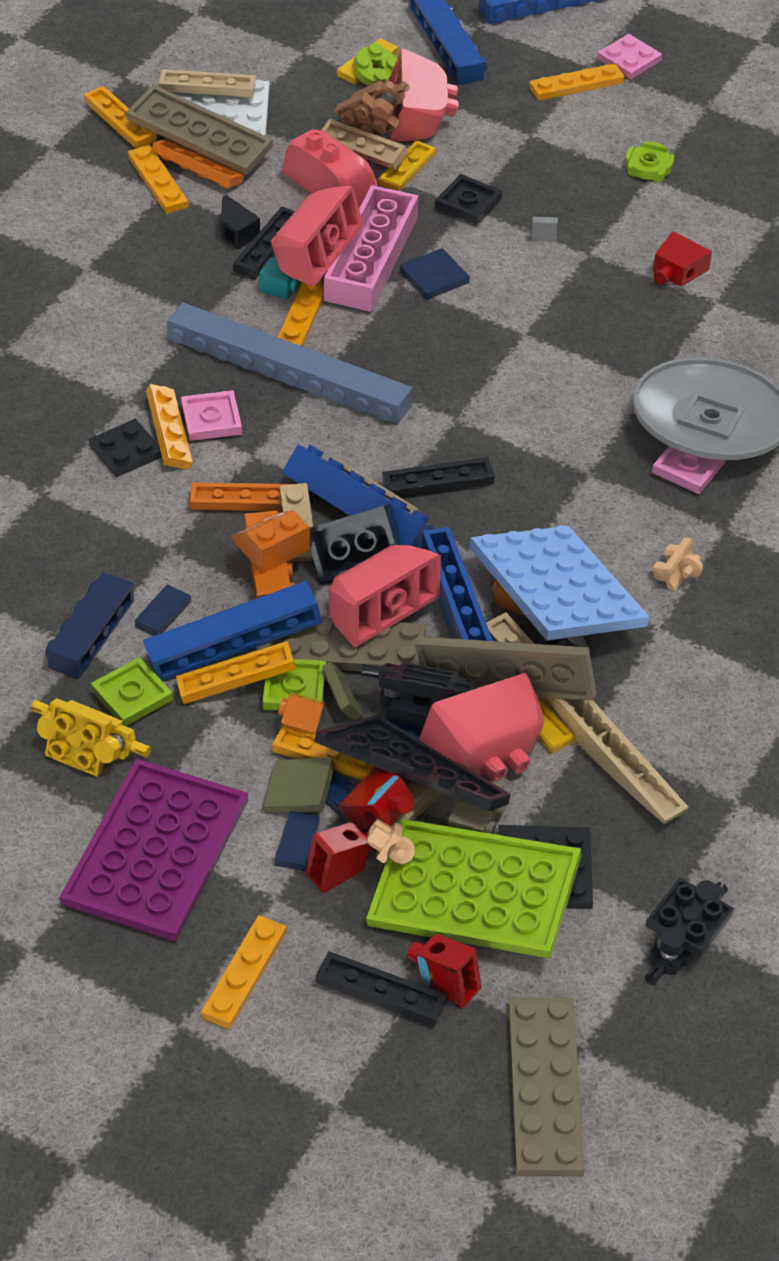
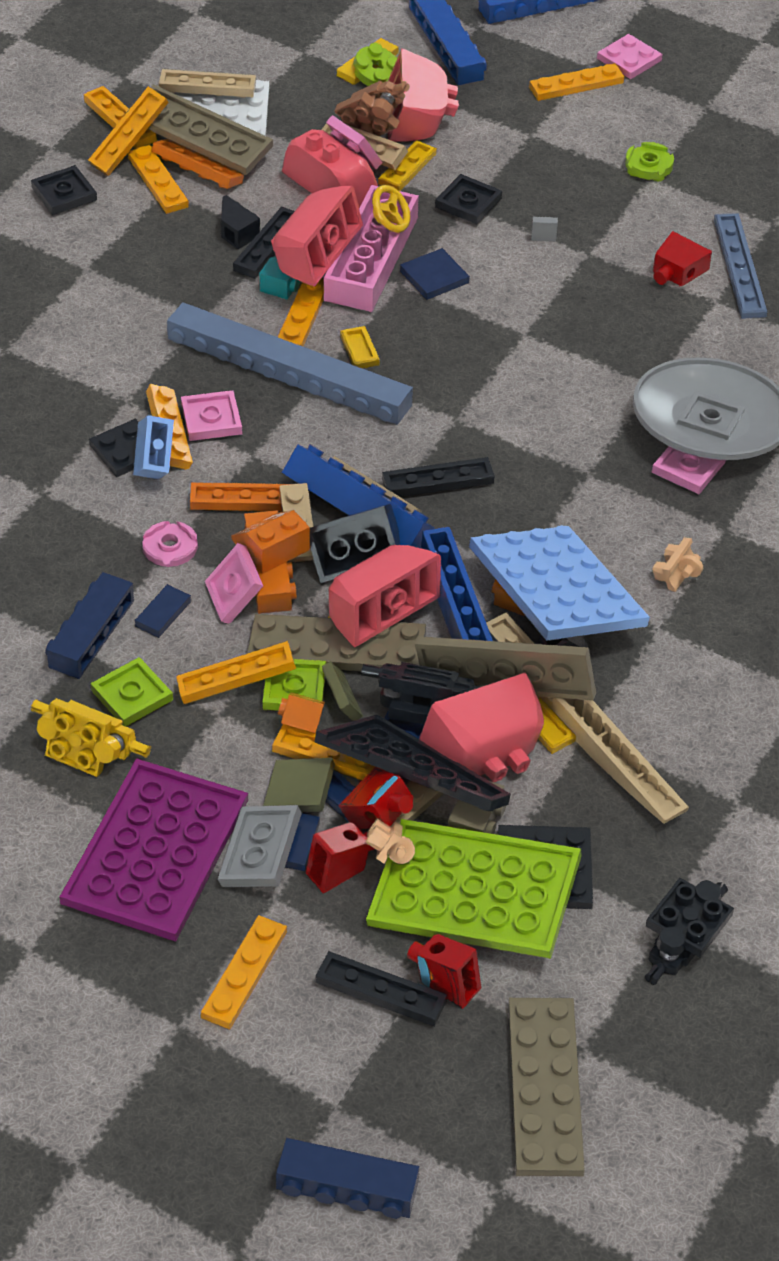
(64, 190): none -> black plate
(128, 131): none -> light orange plate
(153, 447): none -> light blue brick
(169, 555): none -> bright pink tile
(233, 583): none -> bright pink plate
(233, 631): blue brick -> none
(259, 846): none -> light grey plate
(347, 1178): none -> dark blue brick
(353, 141): none -> bright pink plate
(359, 347): none -> yellow tile
(388, 211): none -> yellow piece
(740, 266): none -> sand blue tile

